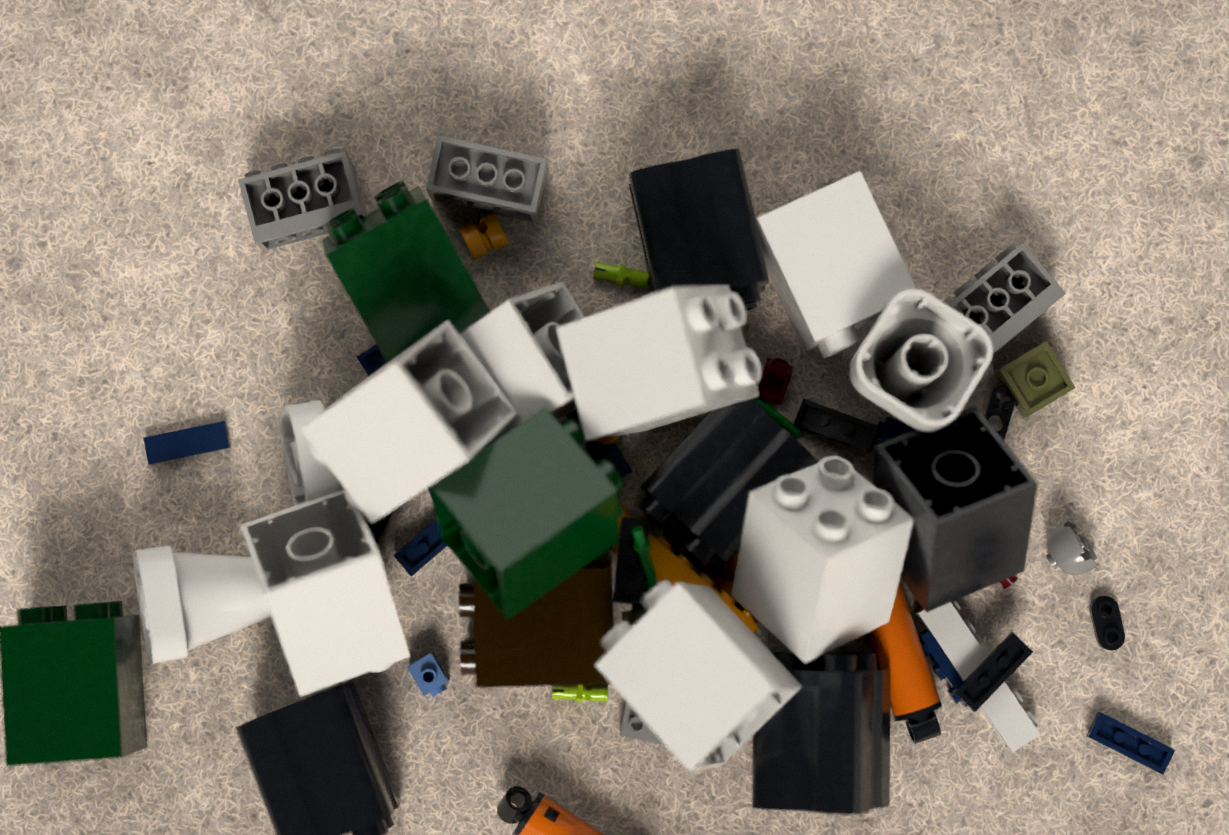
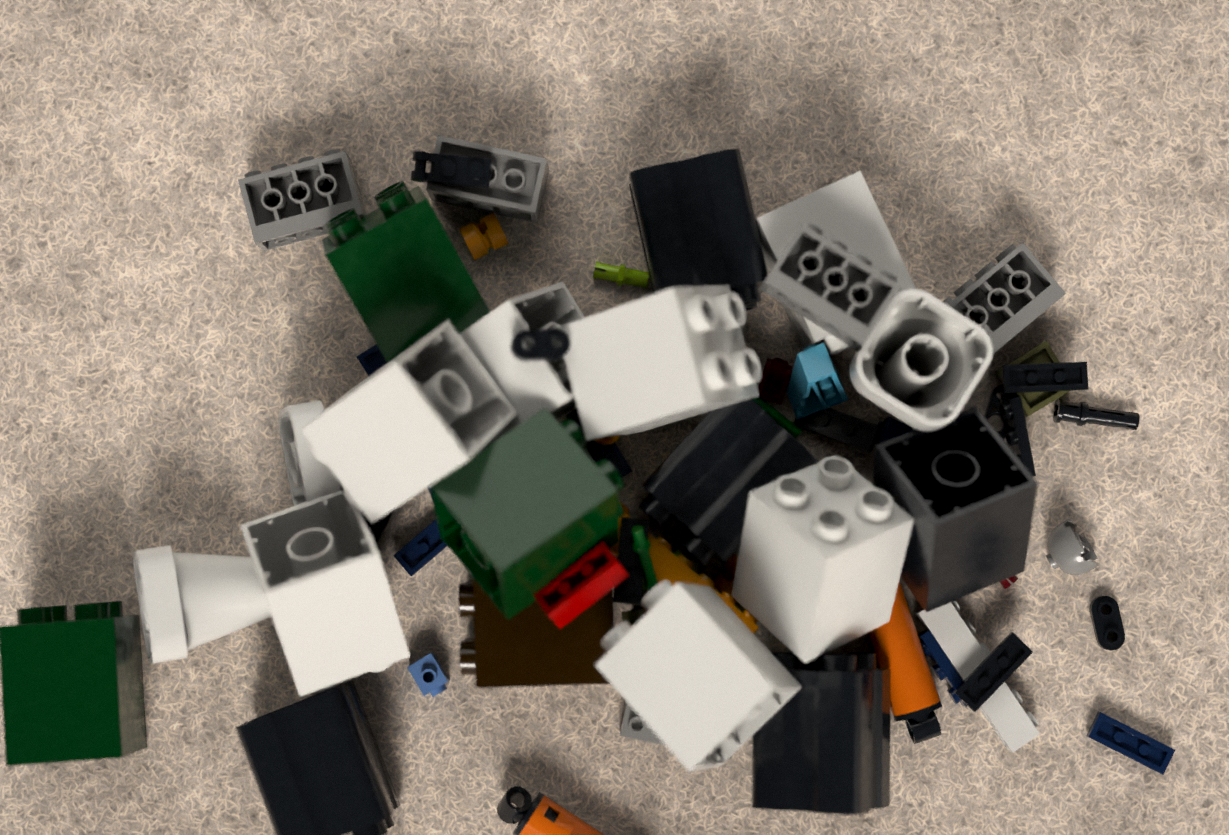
(186, 442): dark blue tile -> none
(452, 169): none -> black plate
(541, 345): none -> black plate
(581, 585): none -> red brick
(582, 692): lime pin -> none
(814, 382): none -> medium azure wedge
(826, 305): none -> light grey brick
(1017, 432): none -> black plate
(1044, 377): none -> black plate
(1083, 414): none -> black pin

